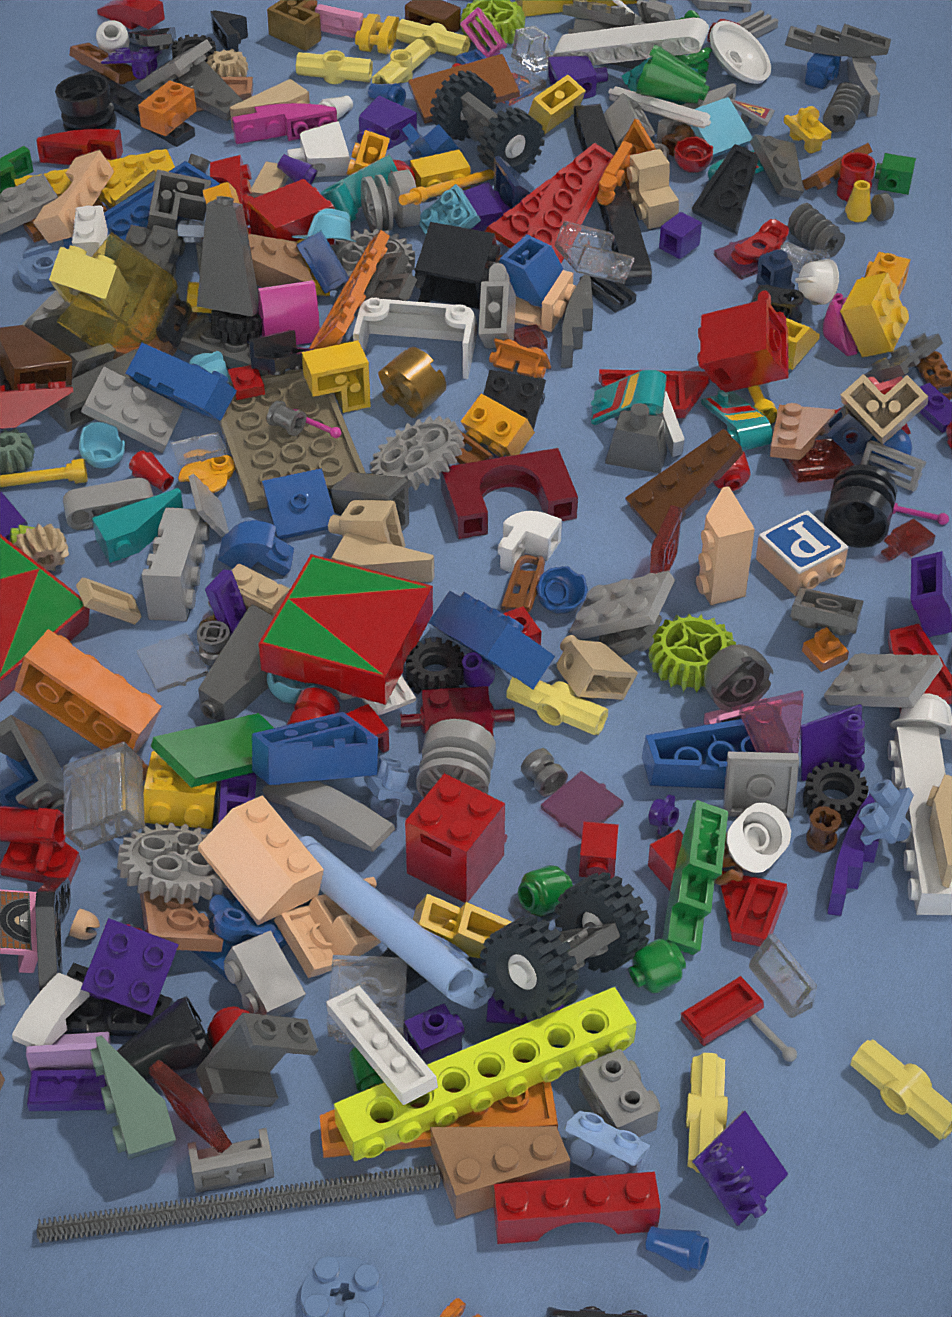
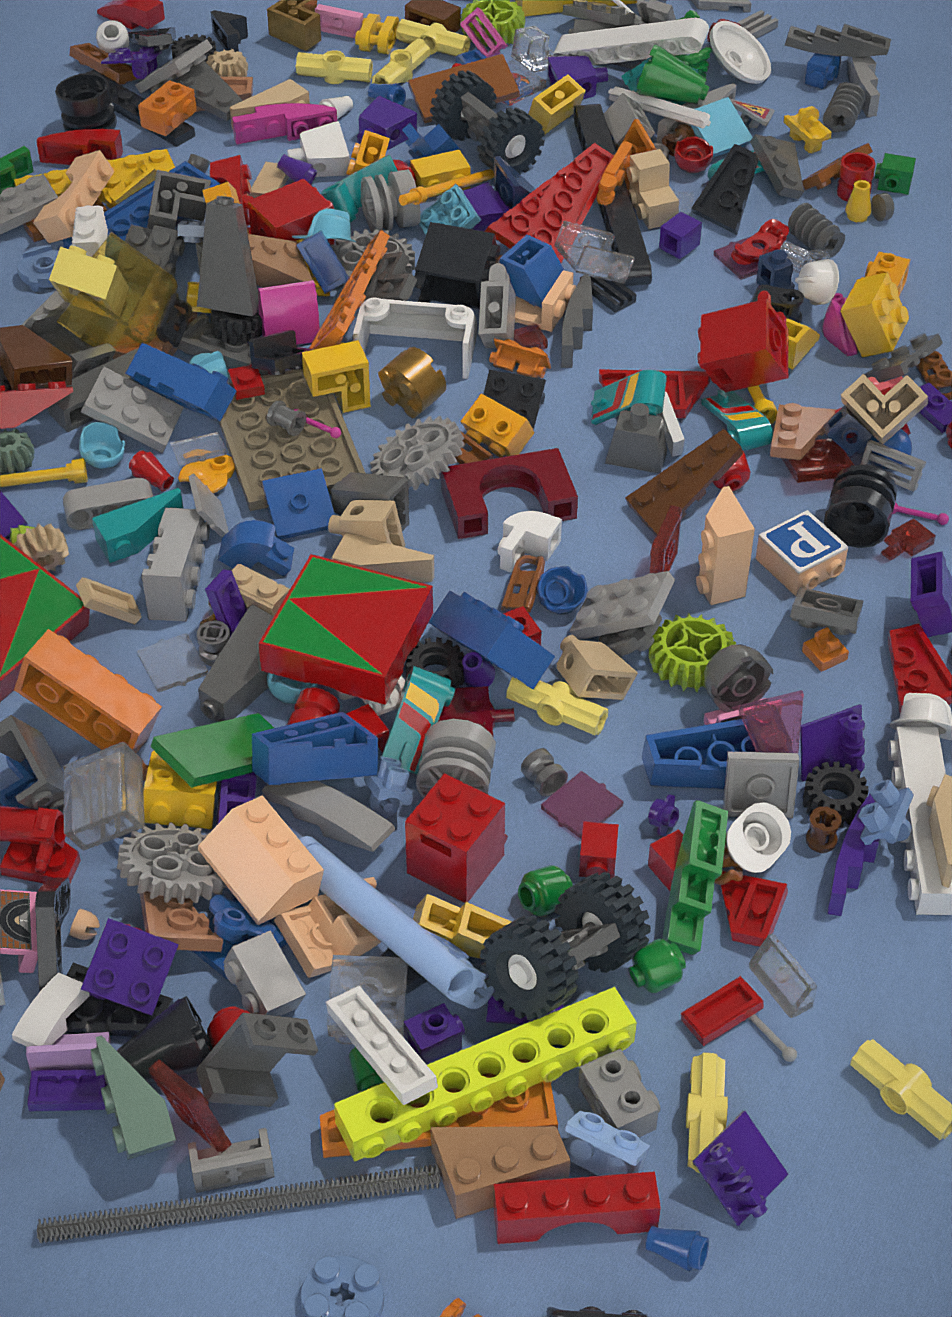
(419, 709): none -> teal door
(883, 680): light grey plate -> none

